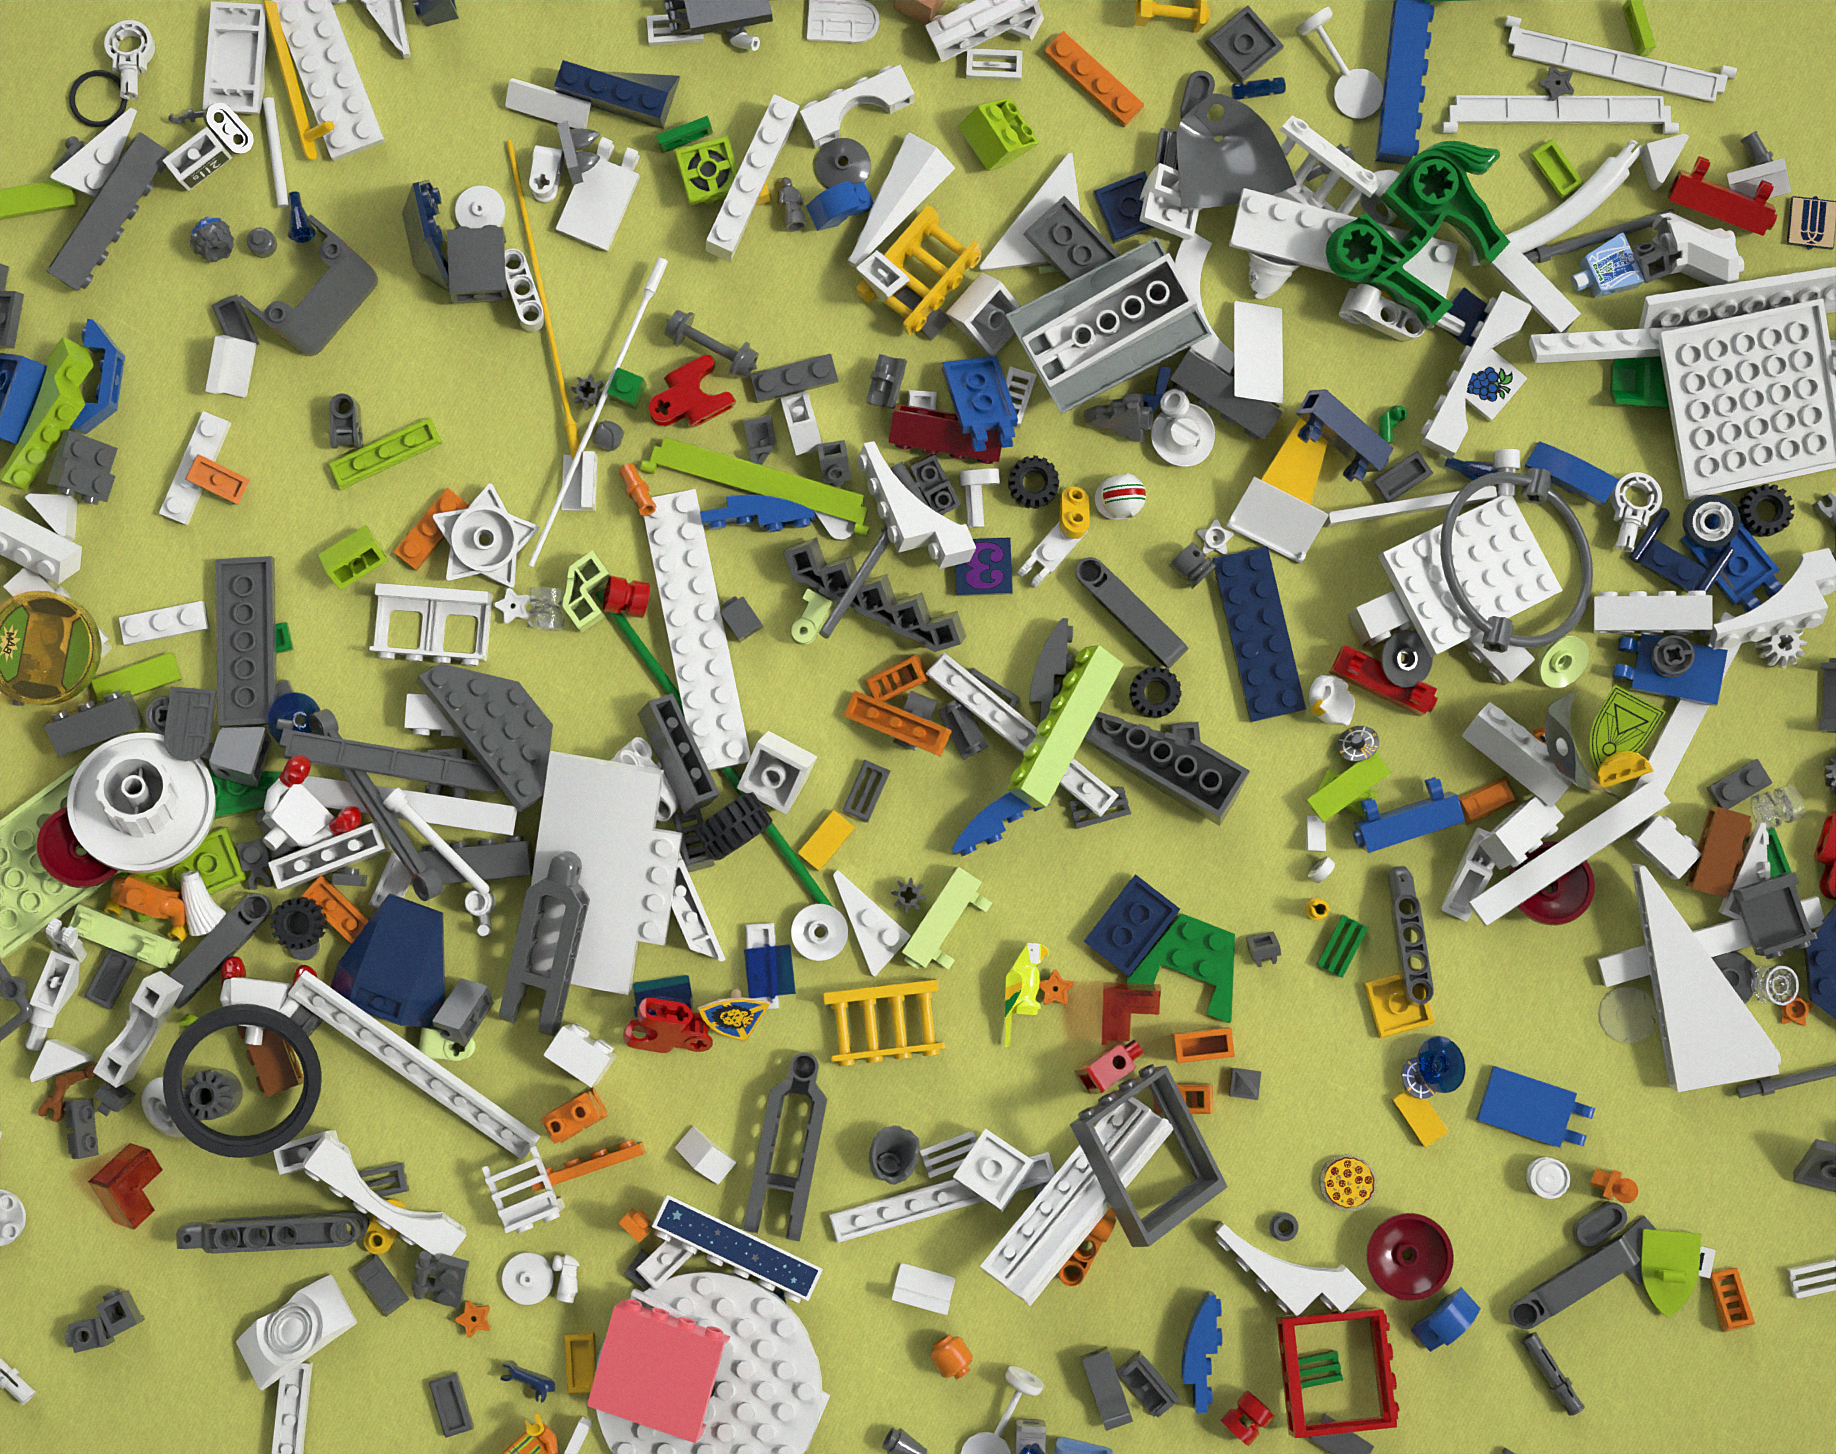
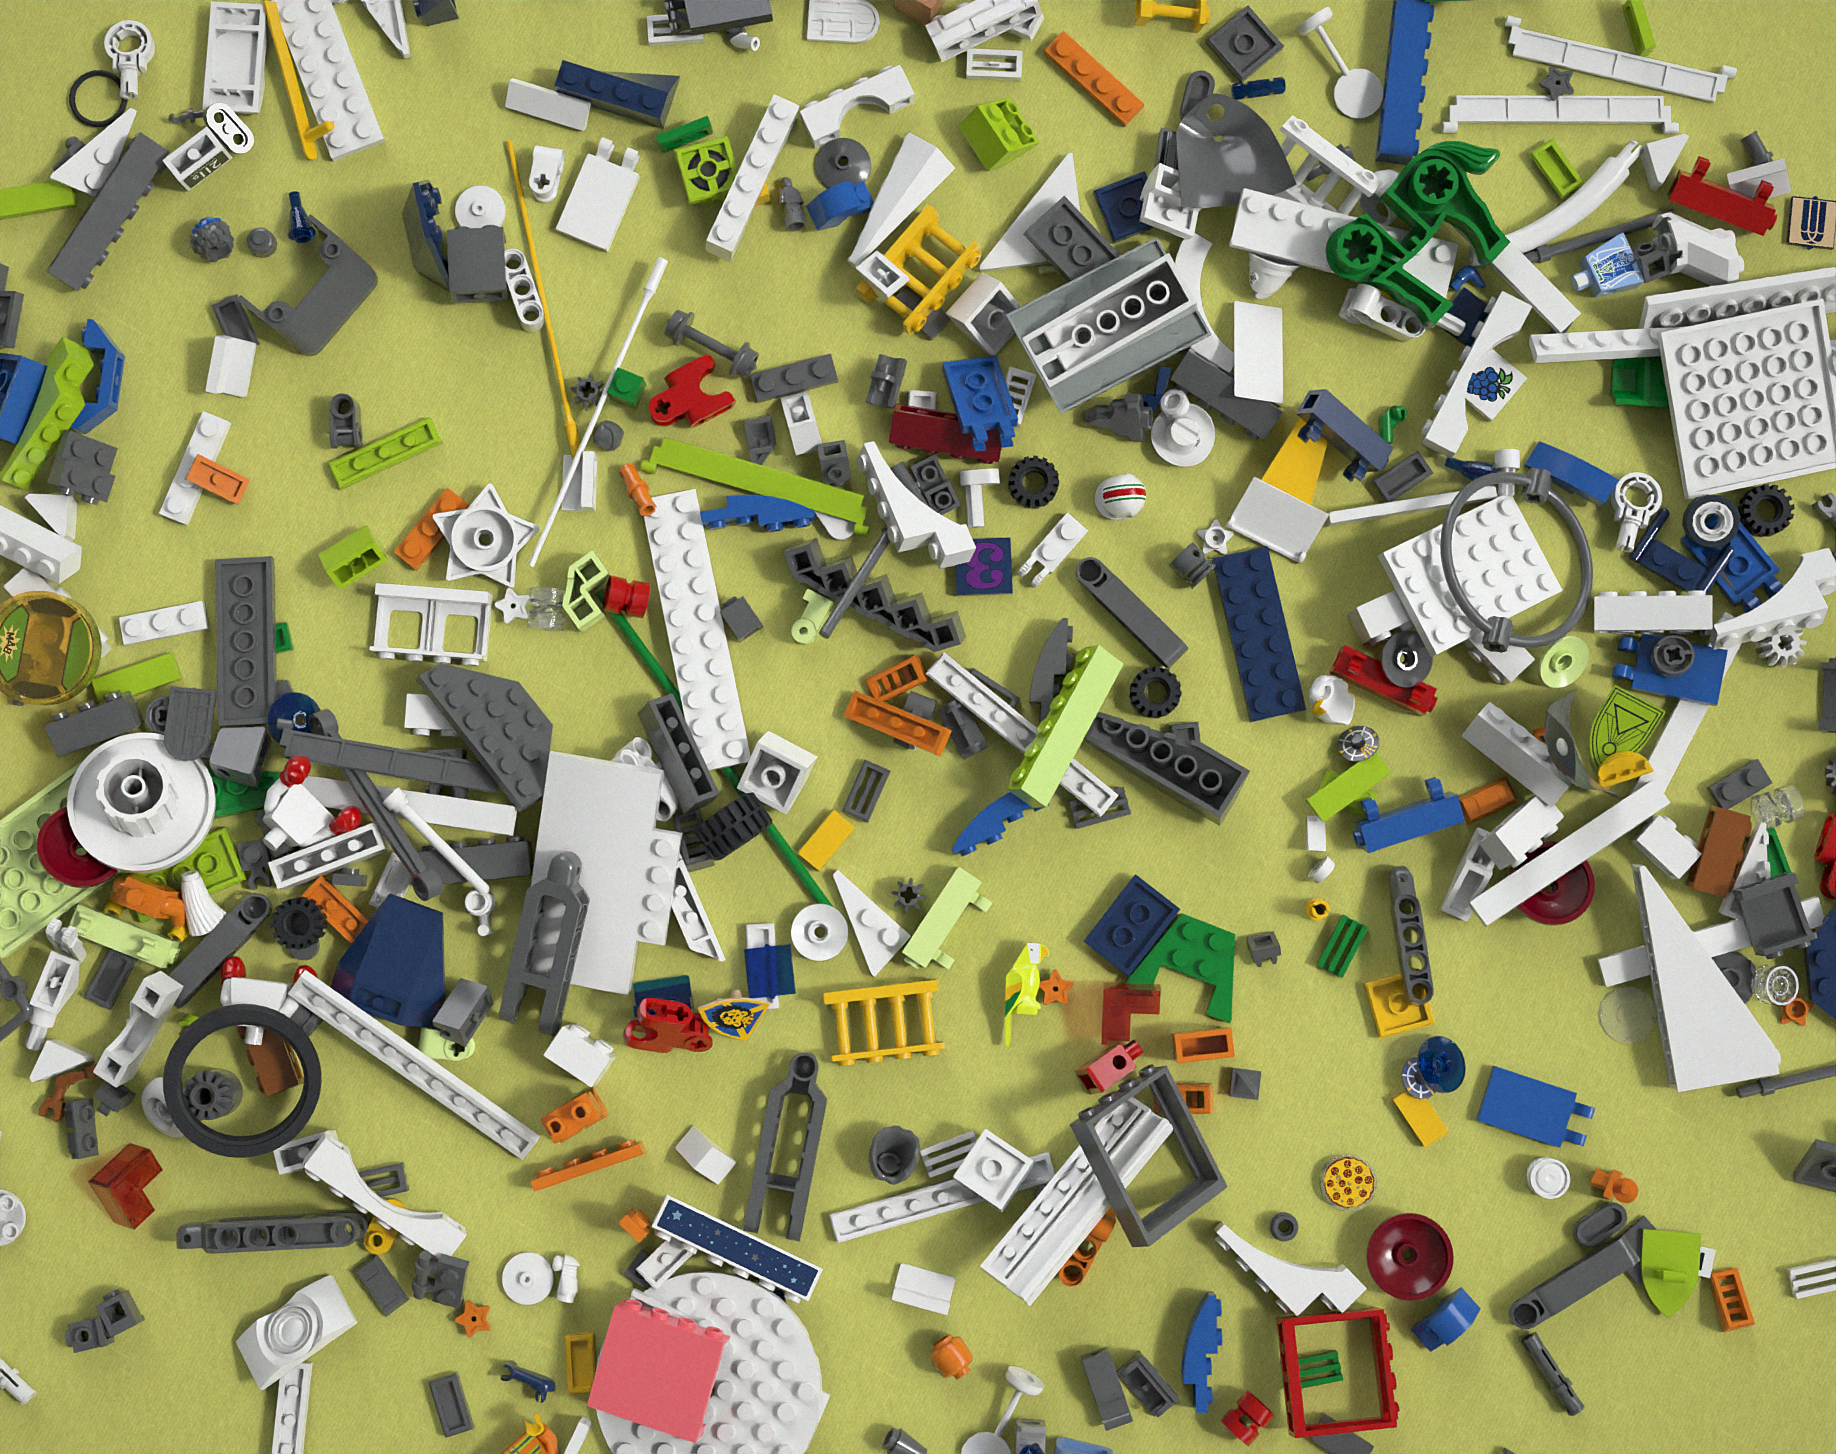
(275, 152): white bar -> none
(523, 1214): white plate -> none
(576, 140): dark grey tile -> none
(1074, 506): yellow plate -> none
(1463, 275): none -> blue animal

